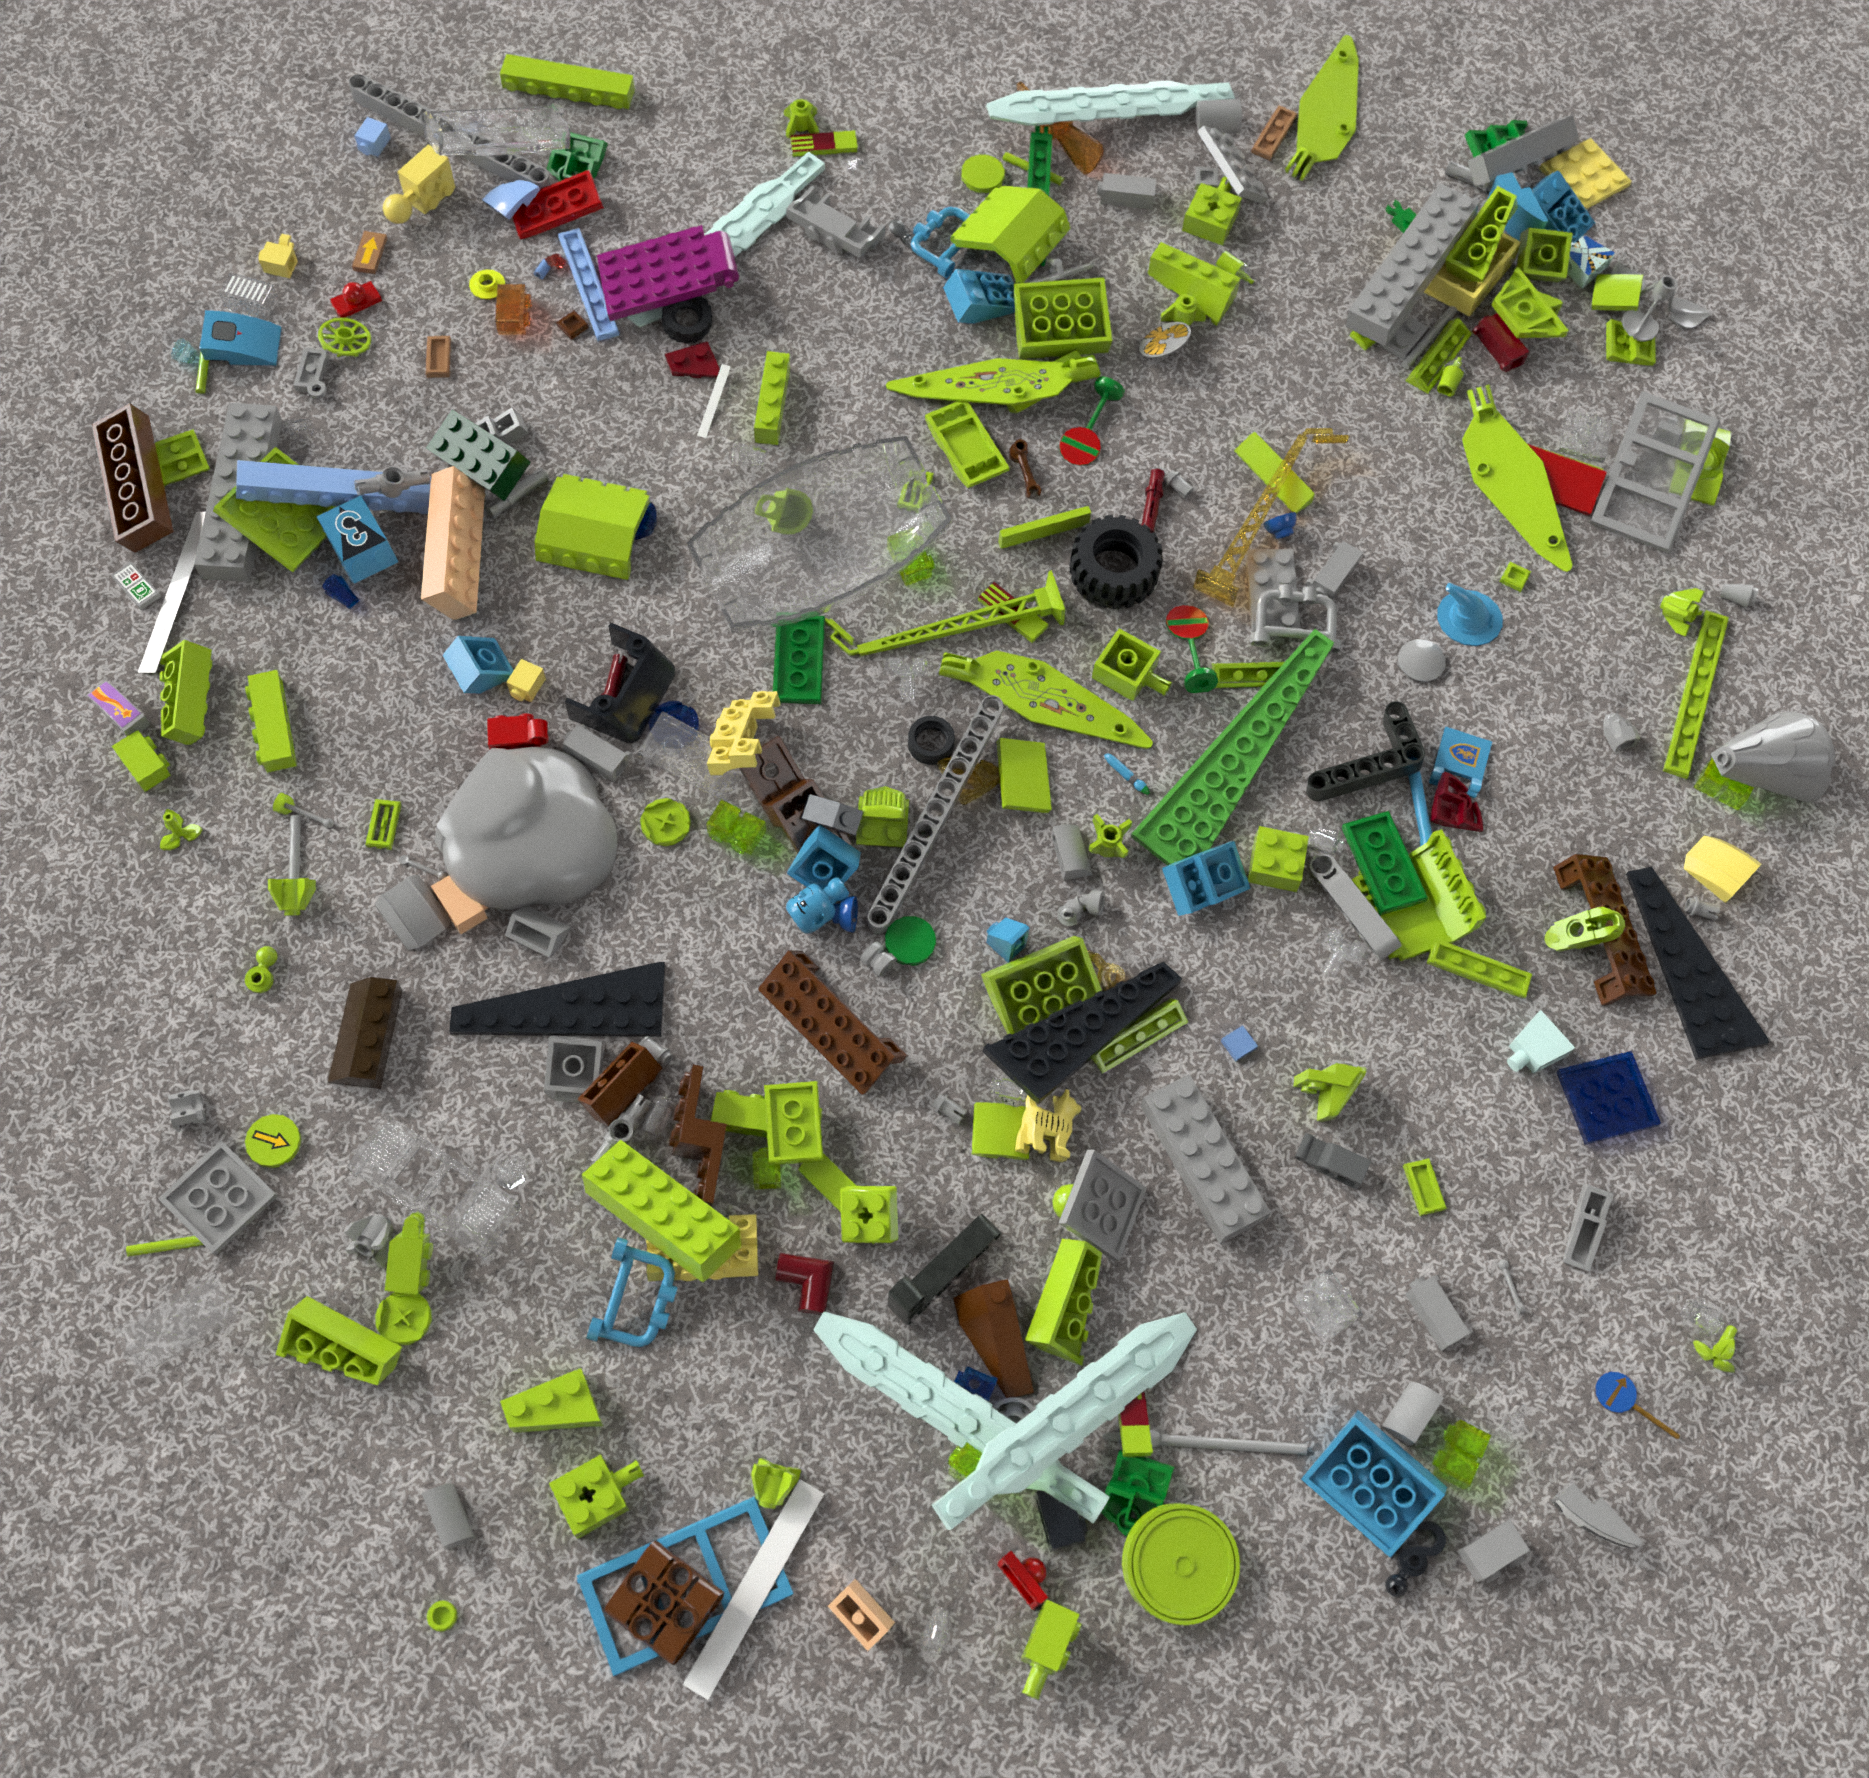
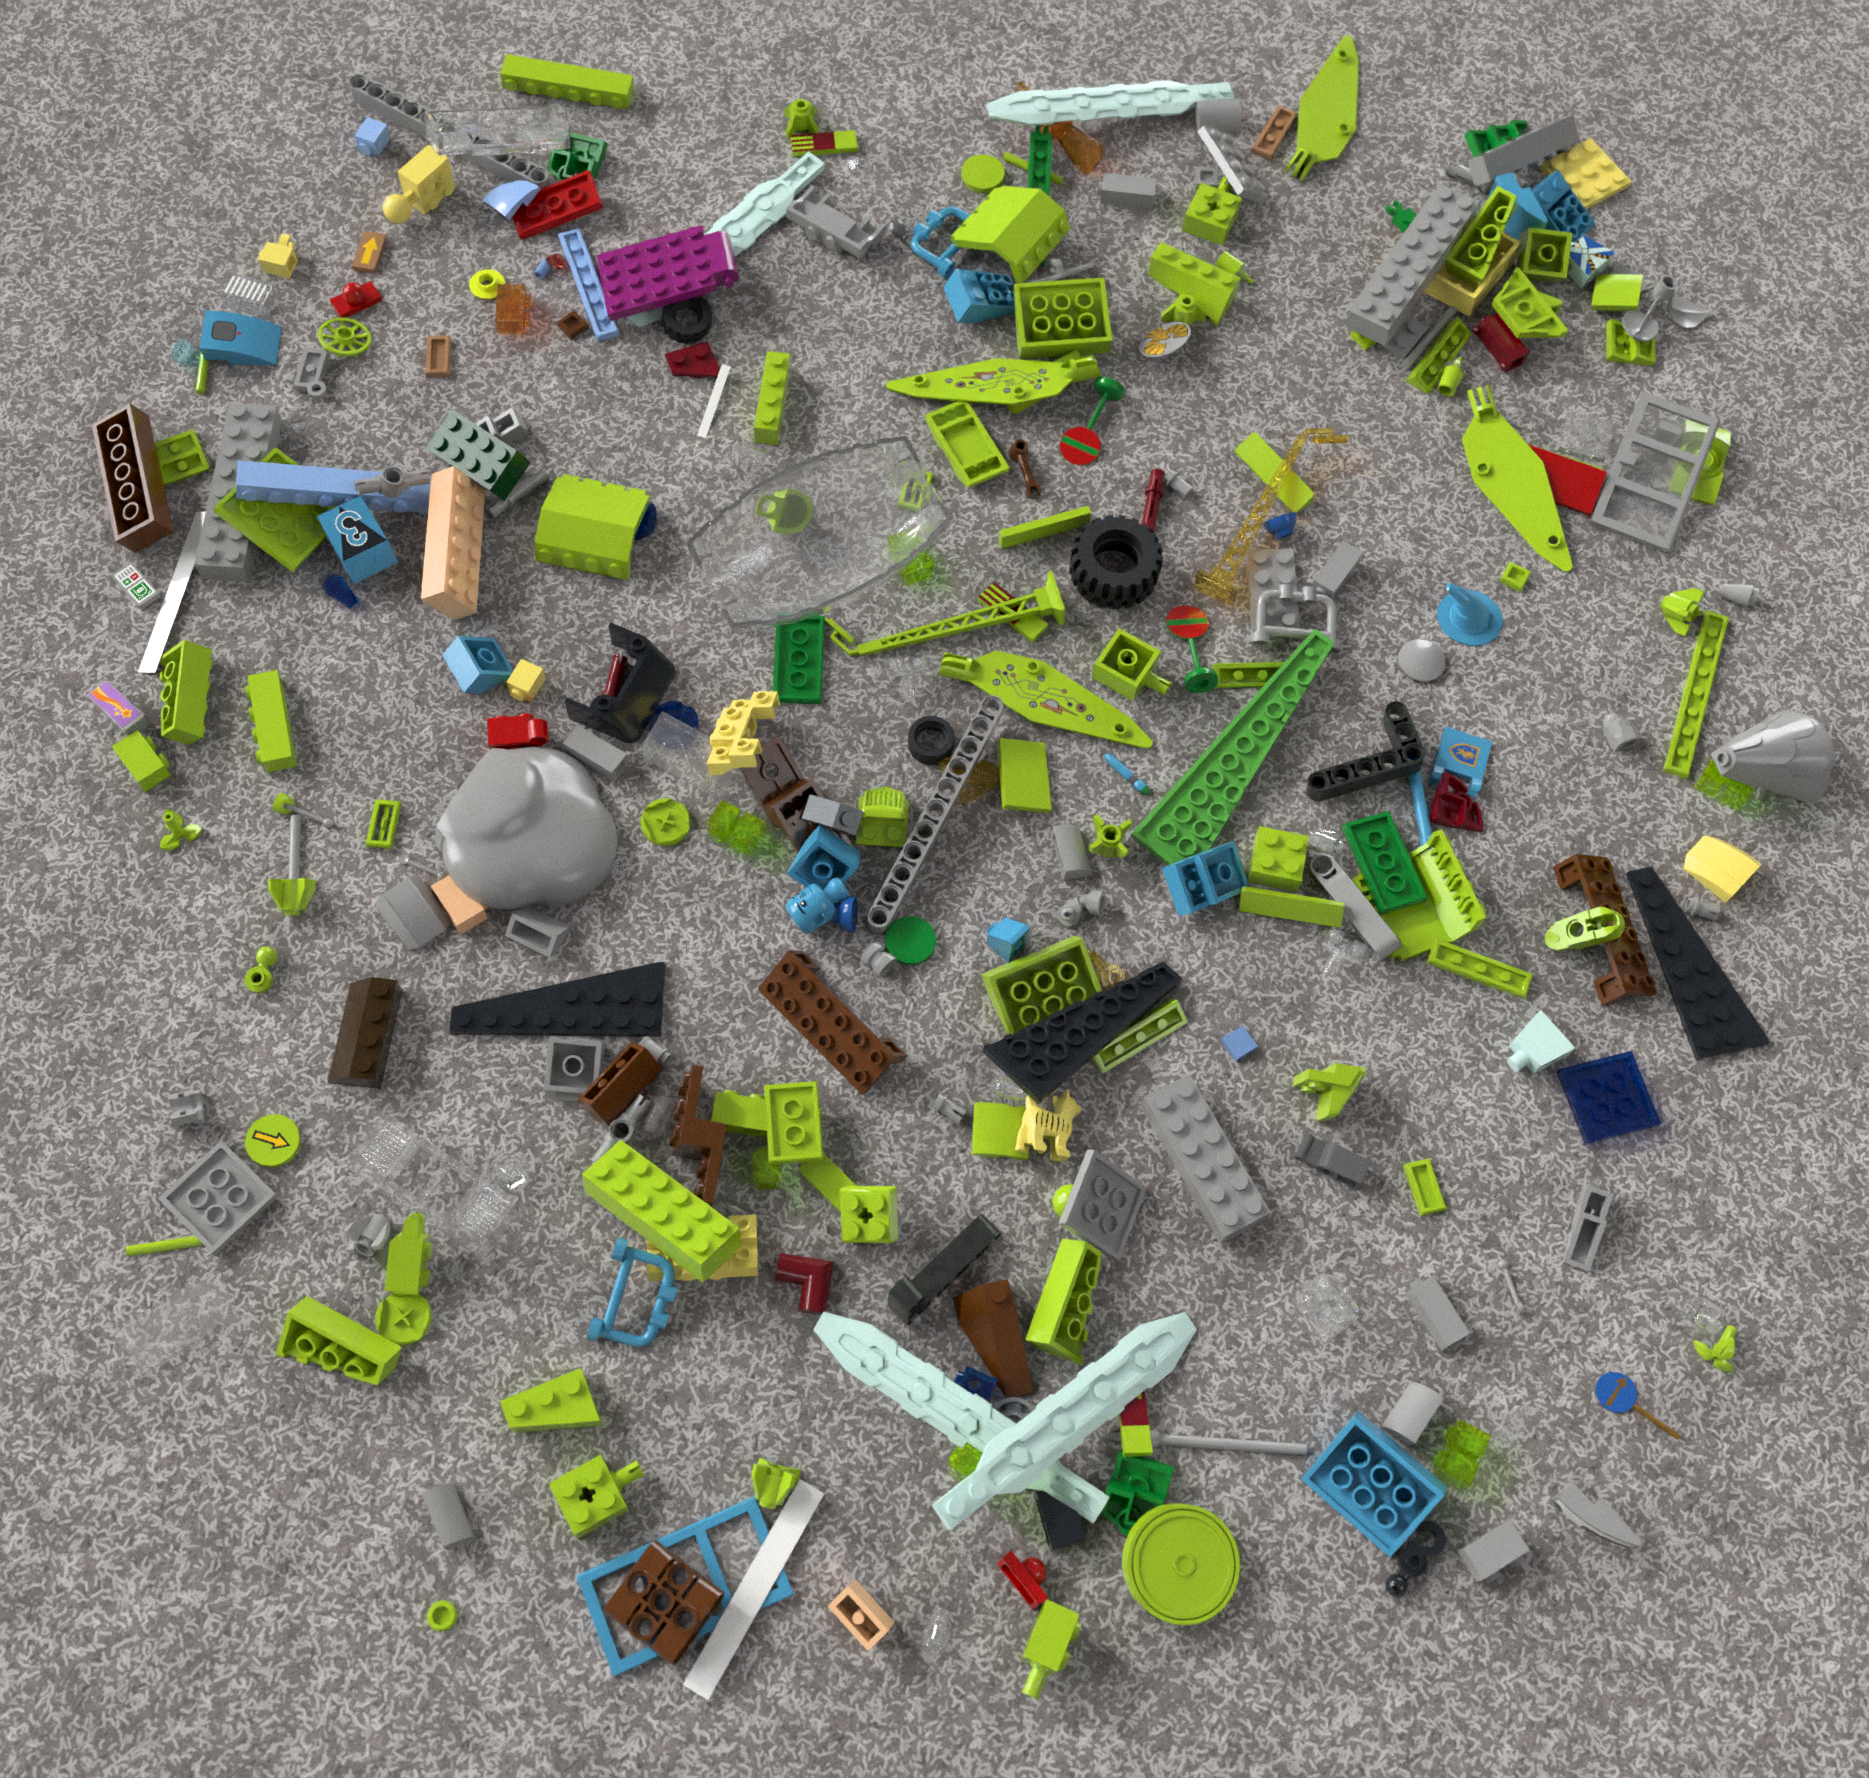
(1291, 906): none -> lime slope

